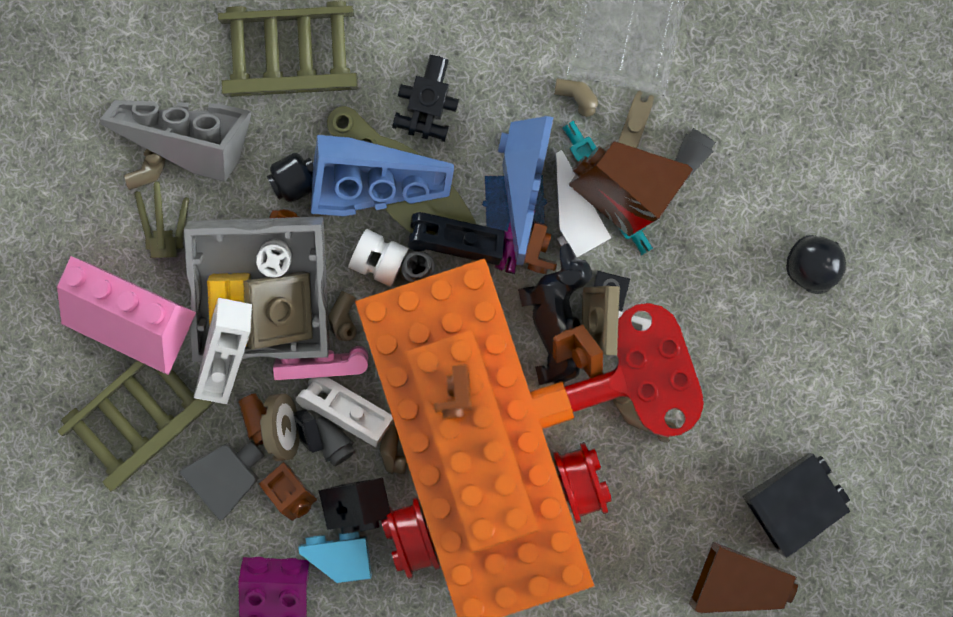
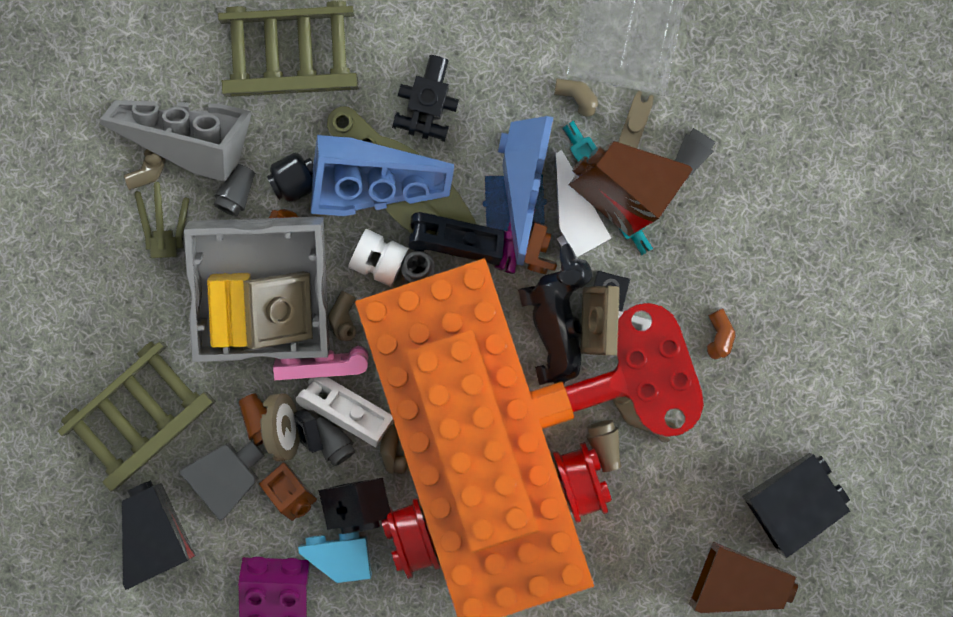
(122, 314): bright pink slope -> none
(151, 535): none -> black slope
(223, 350): white slope -> none
(235, 191): none -> dark grey cone
(273, 264): white wheel -> none
(458, 386): dark orange bracket -> none
(580, 346): dark orange bracket -> none
(605, 440): none -> dark tan cone
(724, 337): none -> dark orange arm
(816, 264): black helmet -> none

